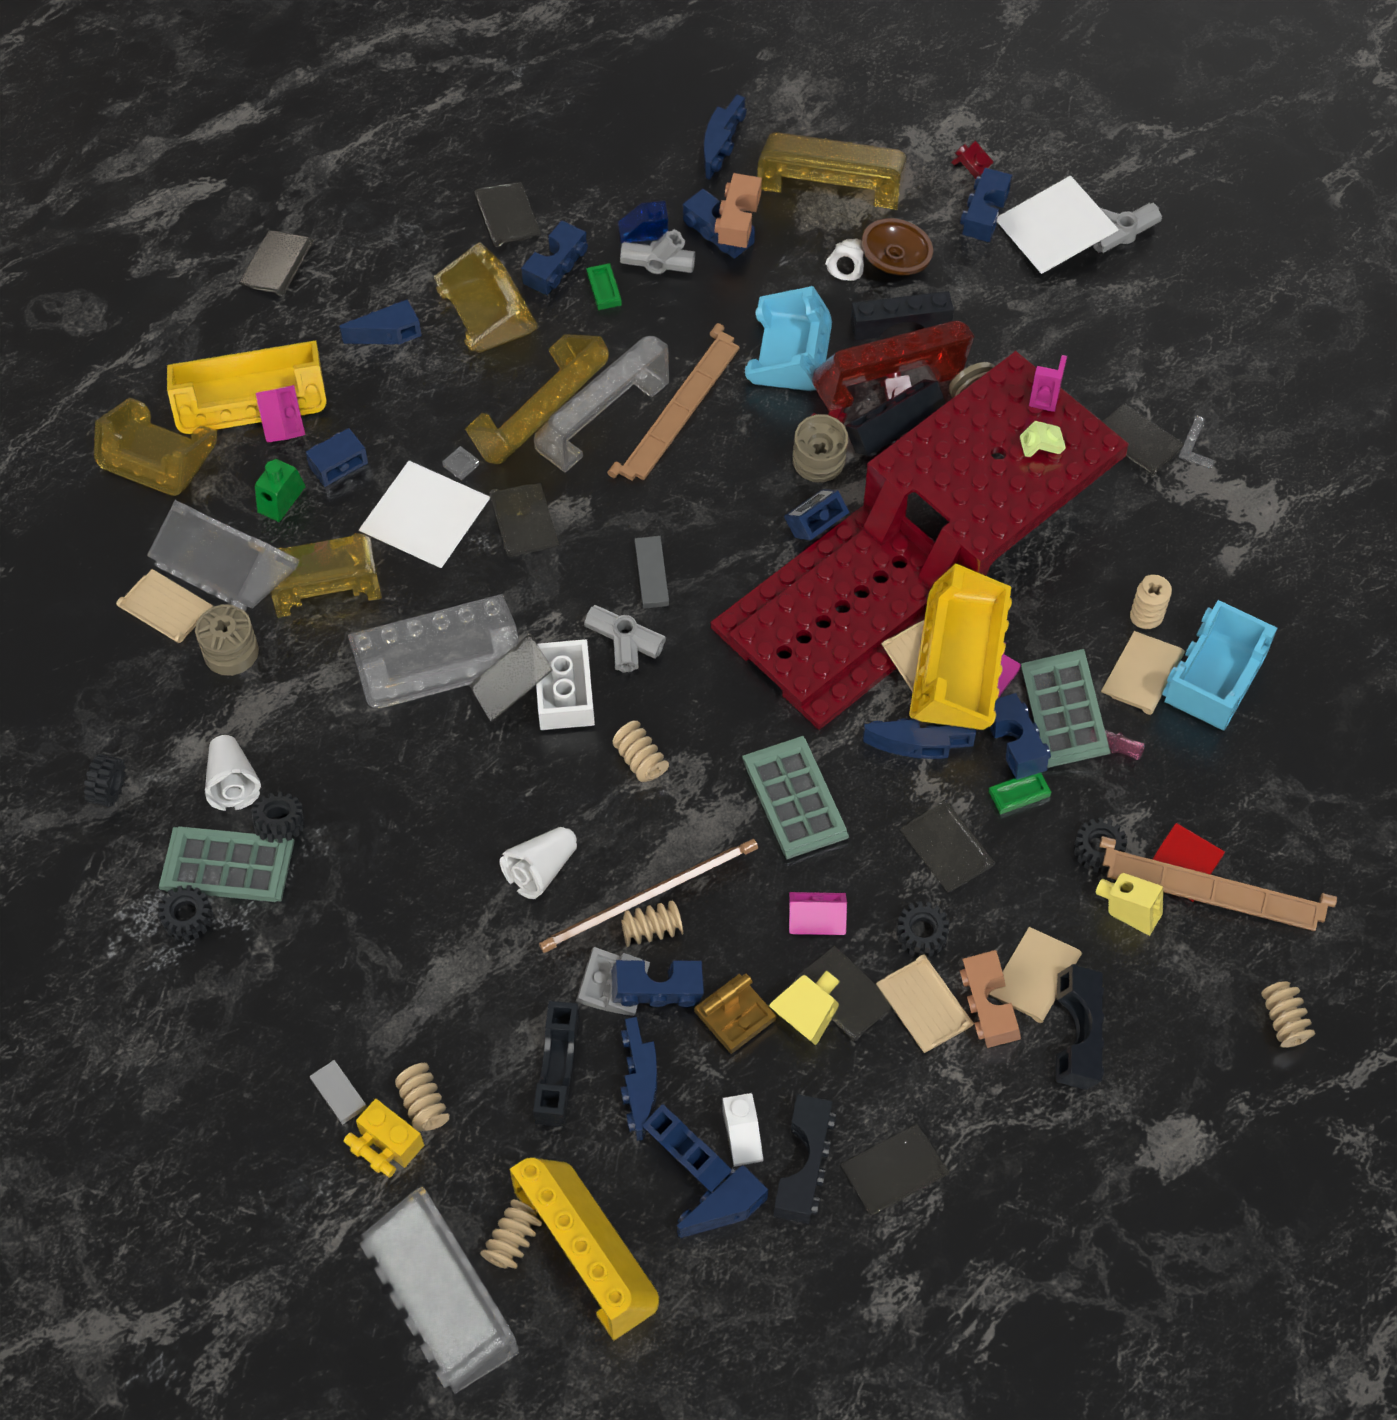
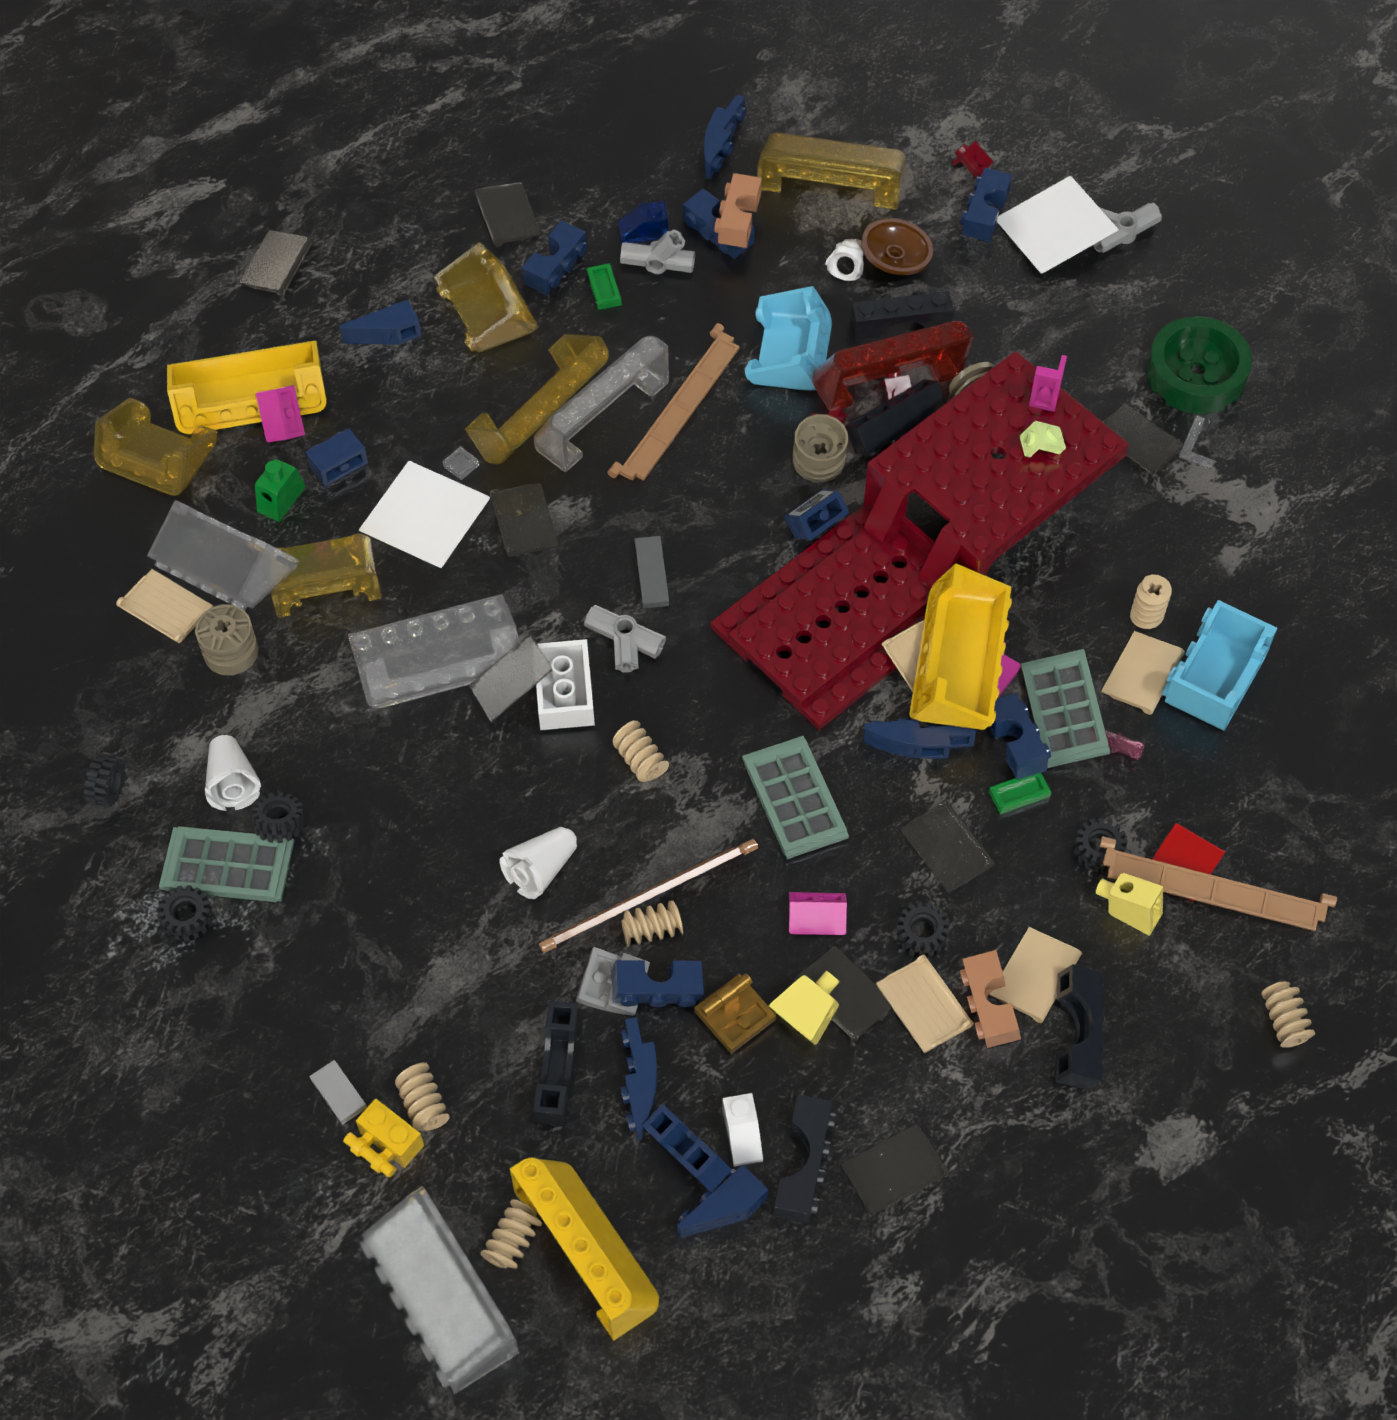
(1202, 343): none -> dark green brick

